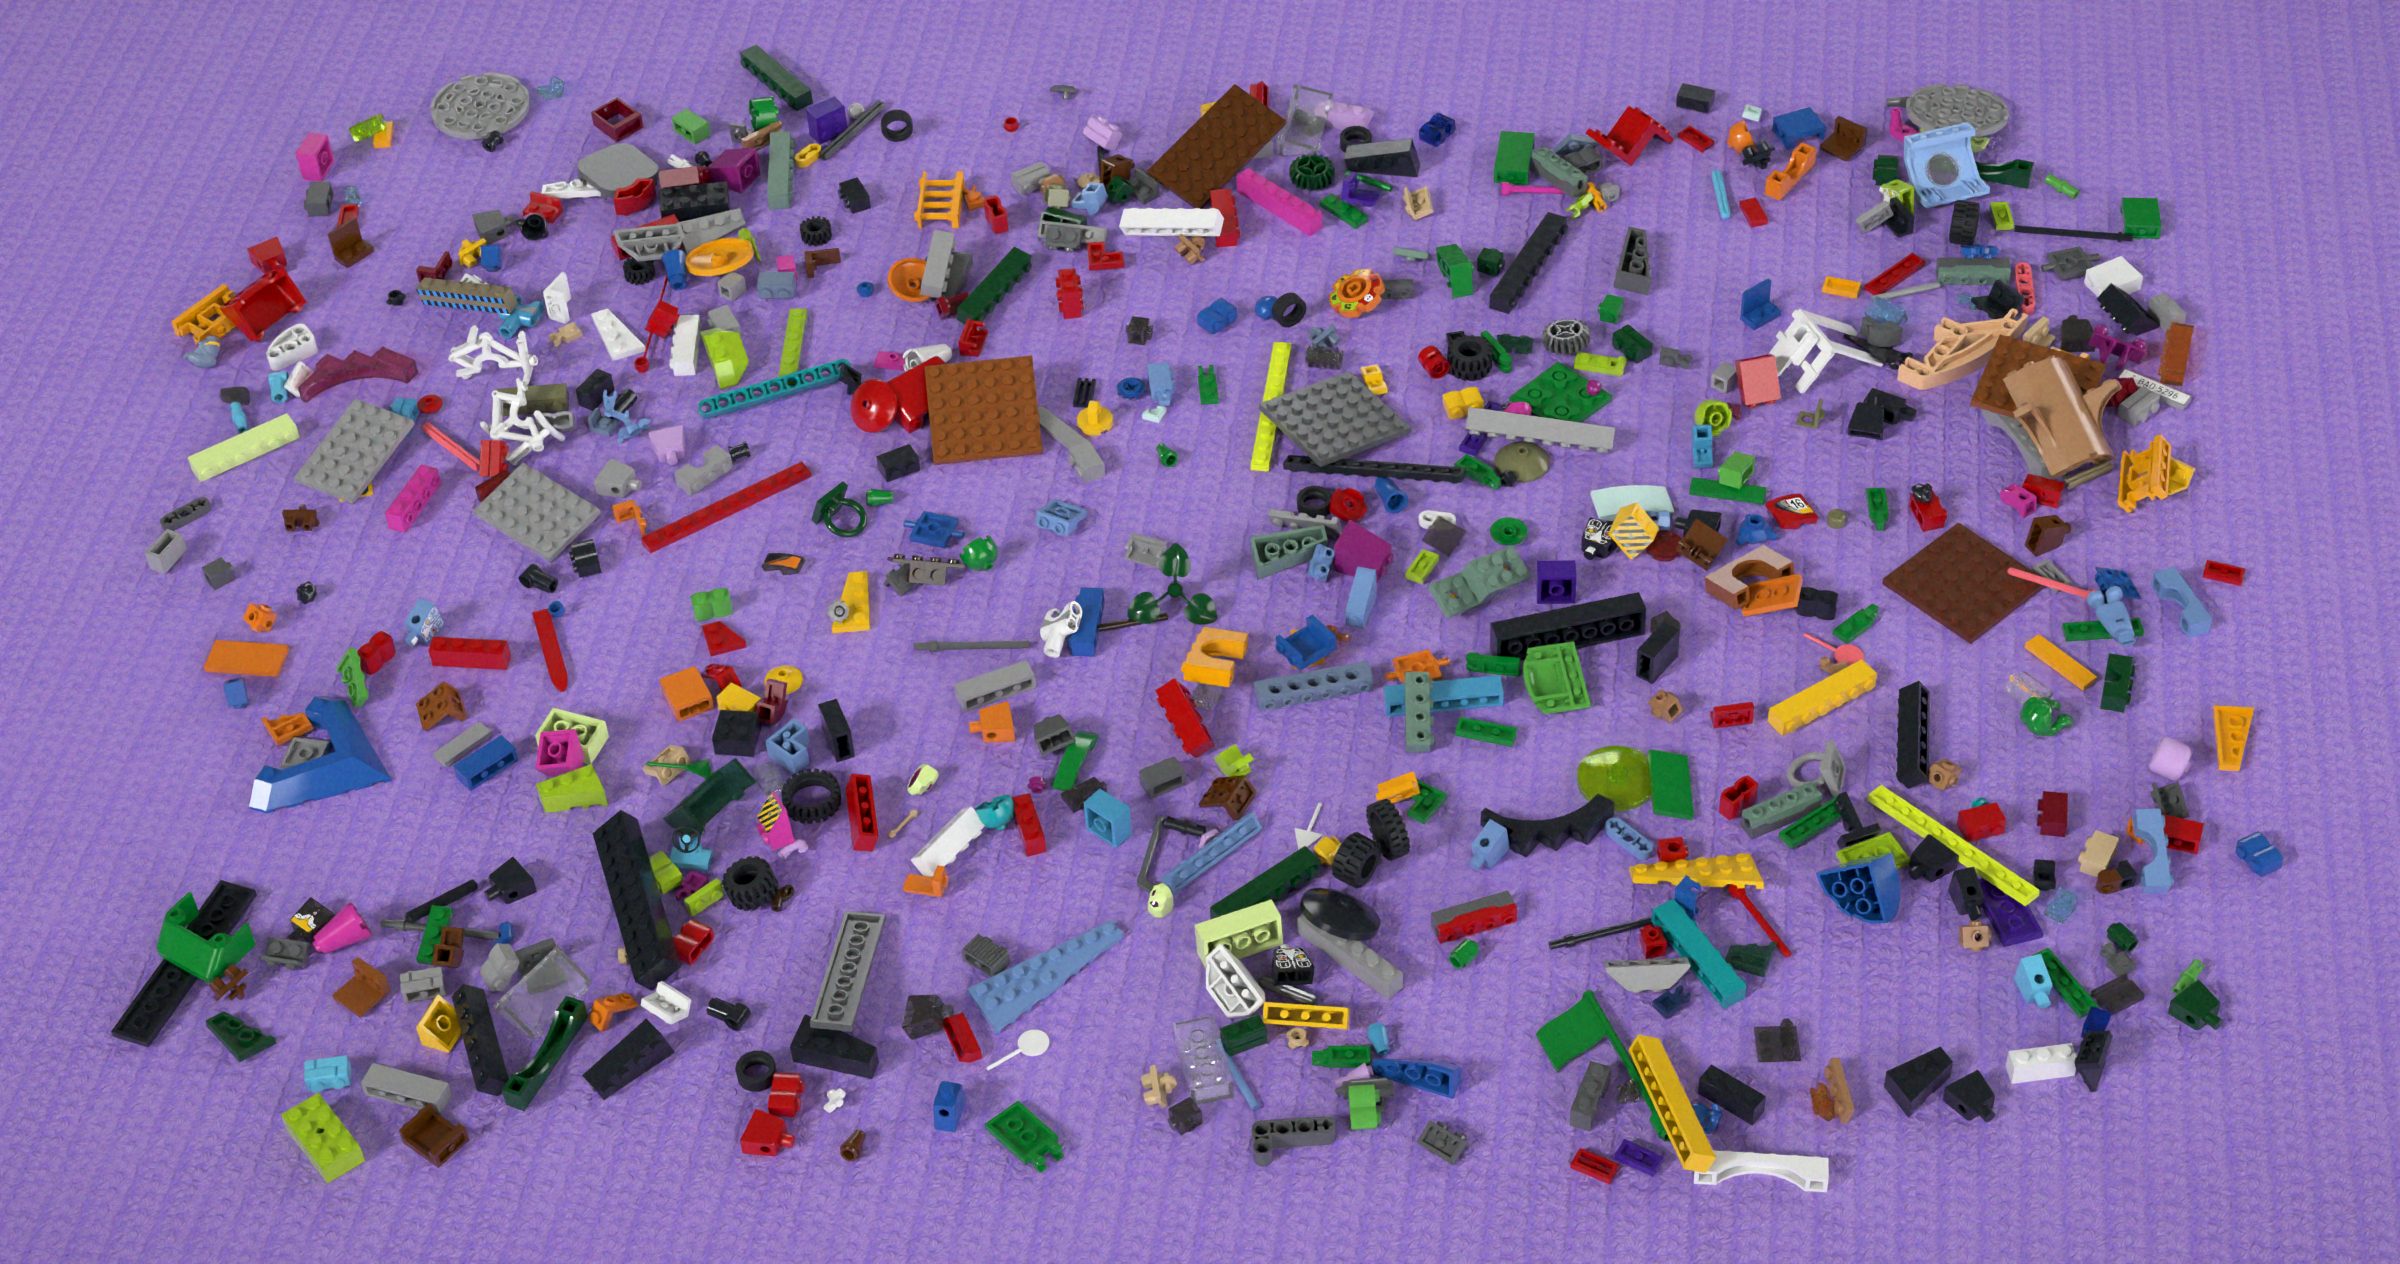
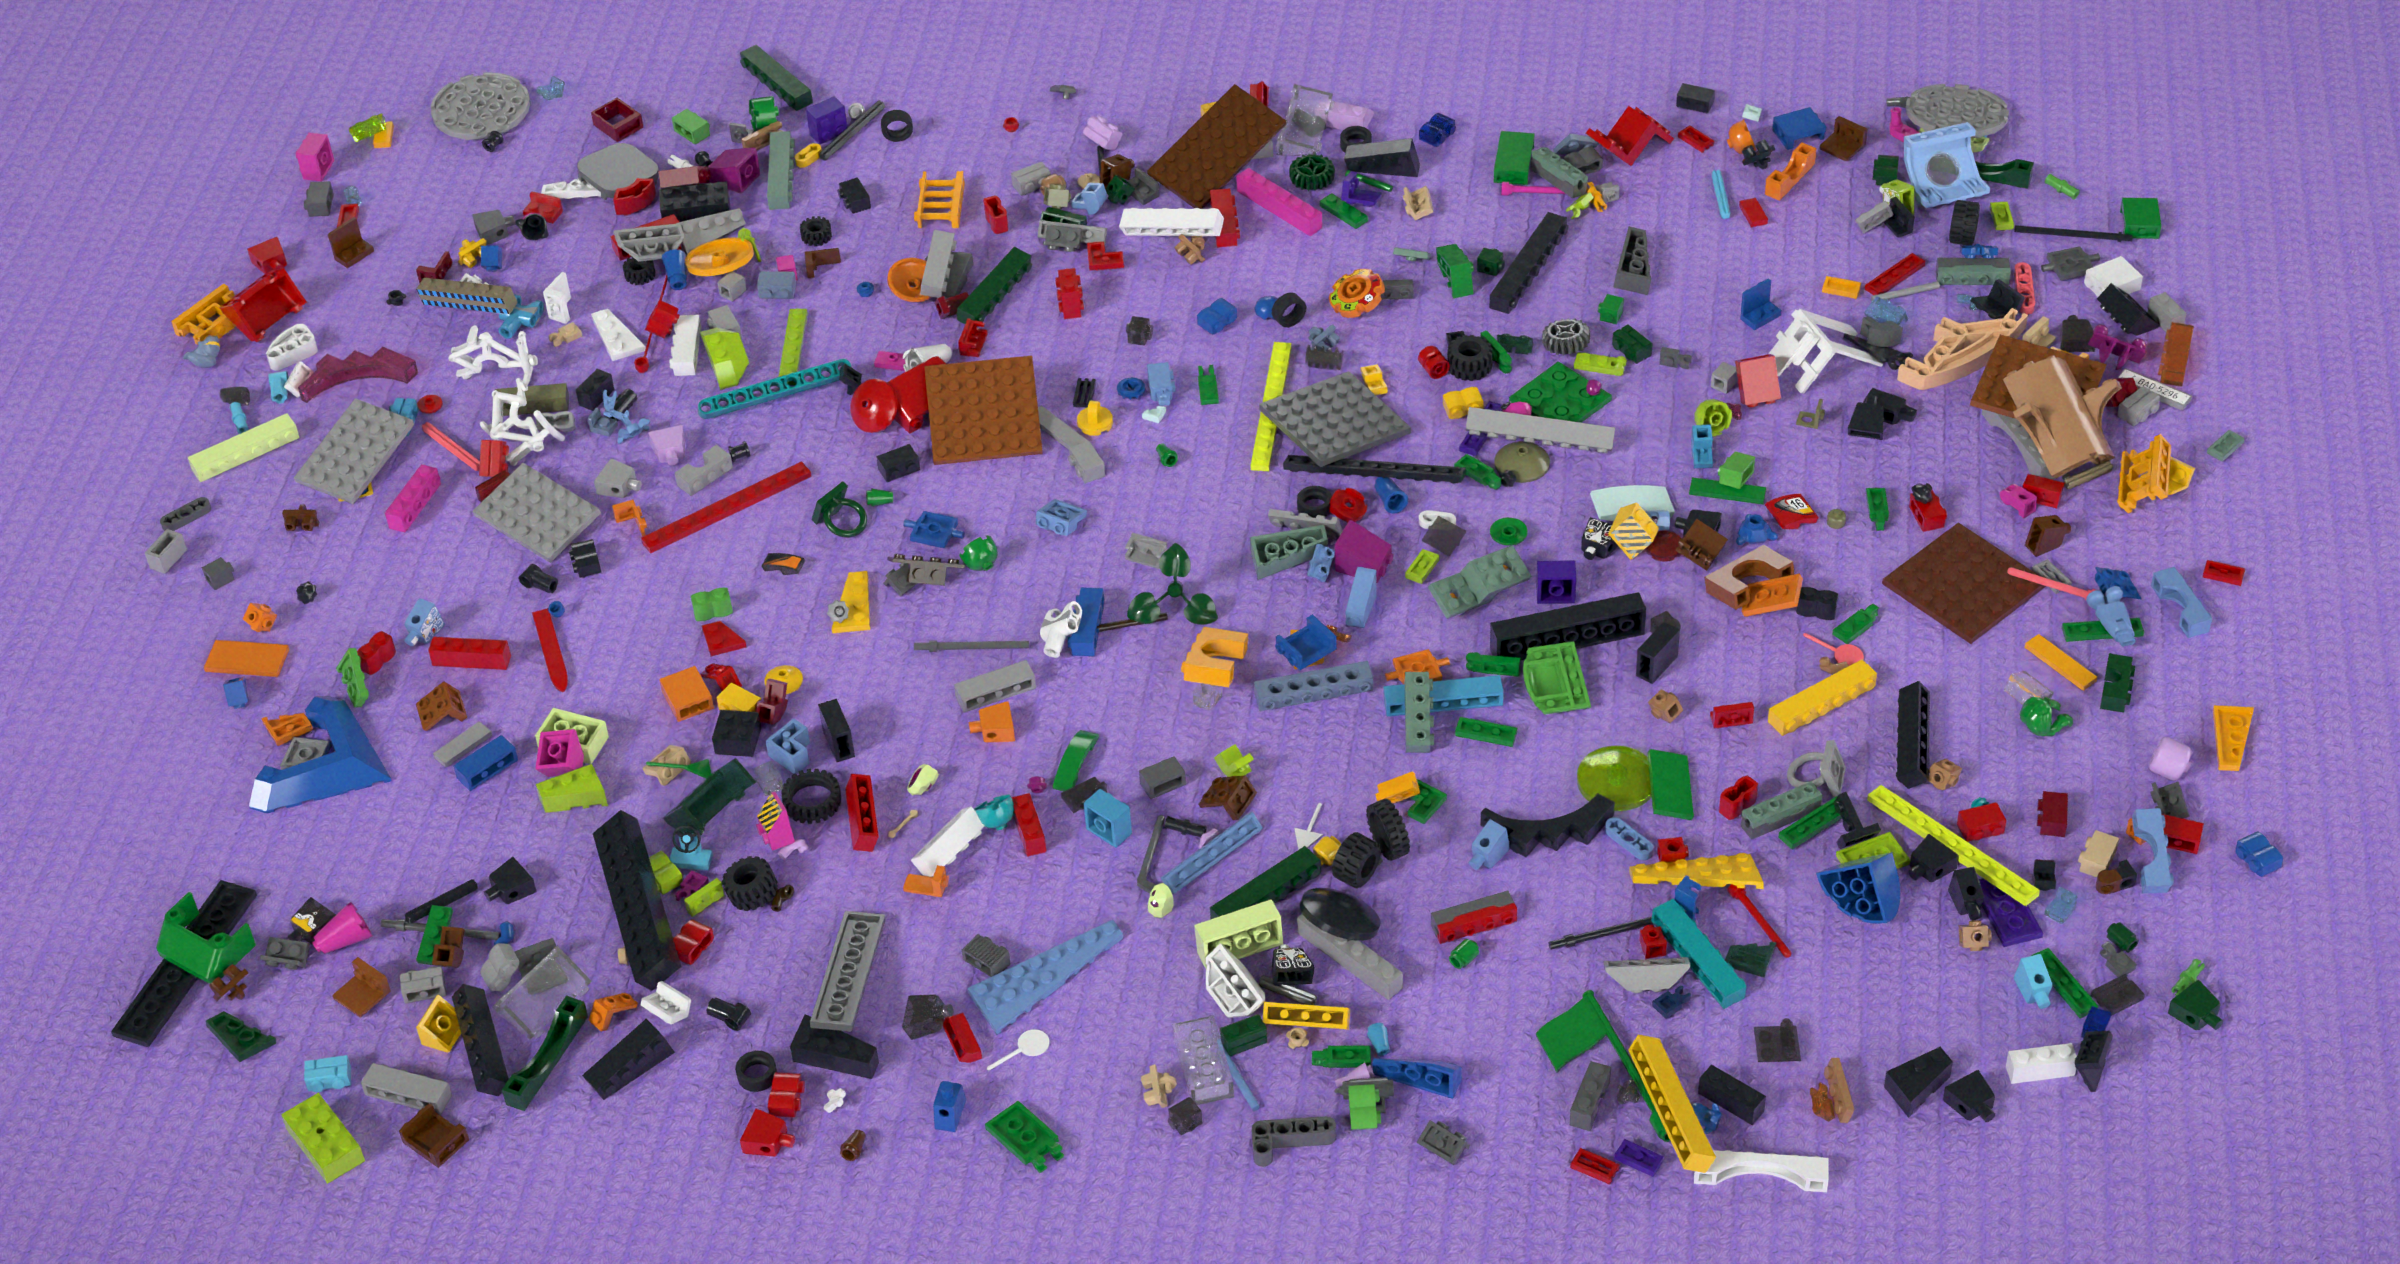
(972, 198): orange plate -> none
(1052, 734): dark grey torso -> none
(1185, 718): red wedge -> none
(2225, 445): none -> sand green plate

